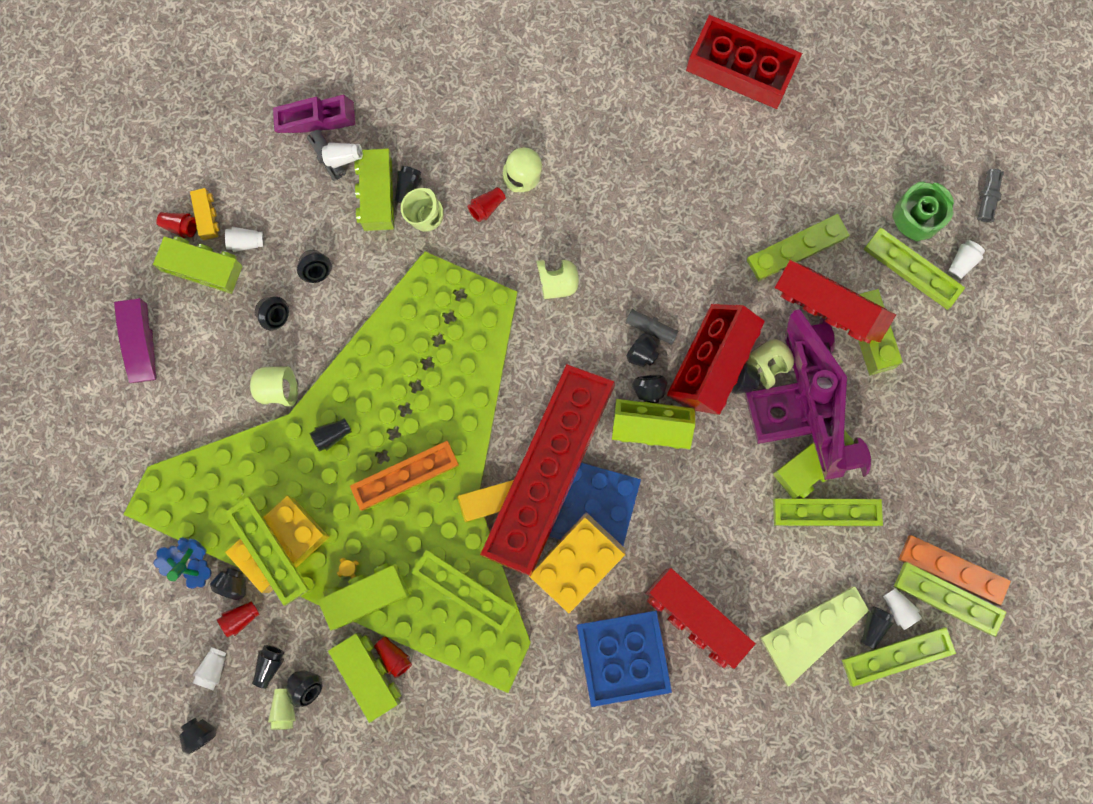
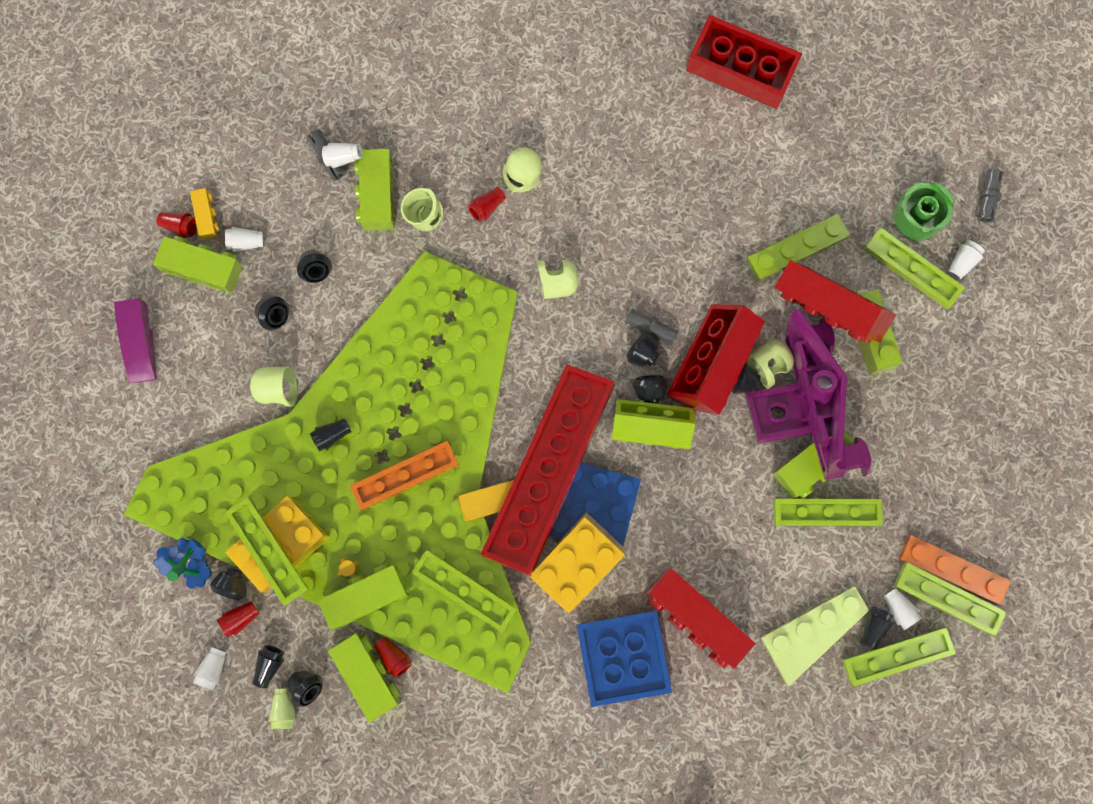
(196, 735): black cone -> none
(314, 115): magenta slope -> none
(407, 180): black cone -> none

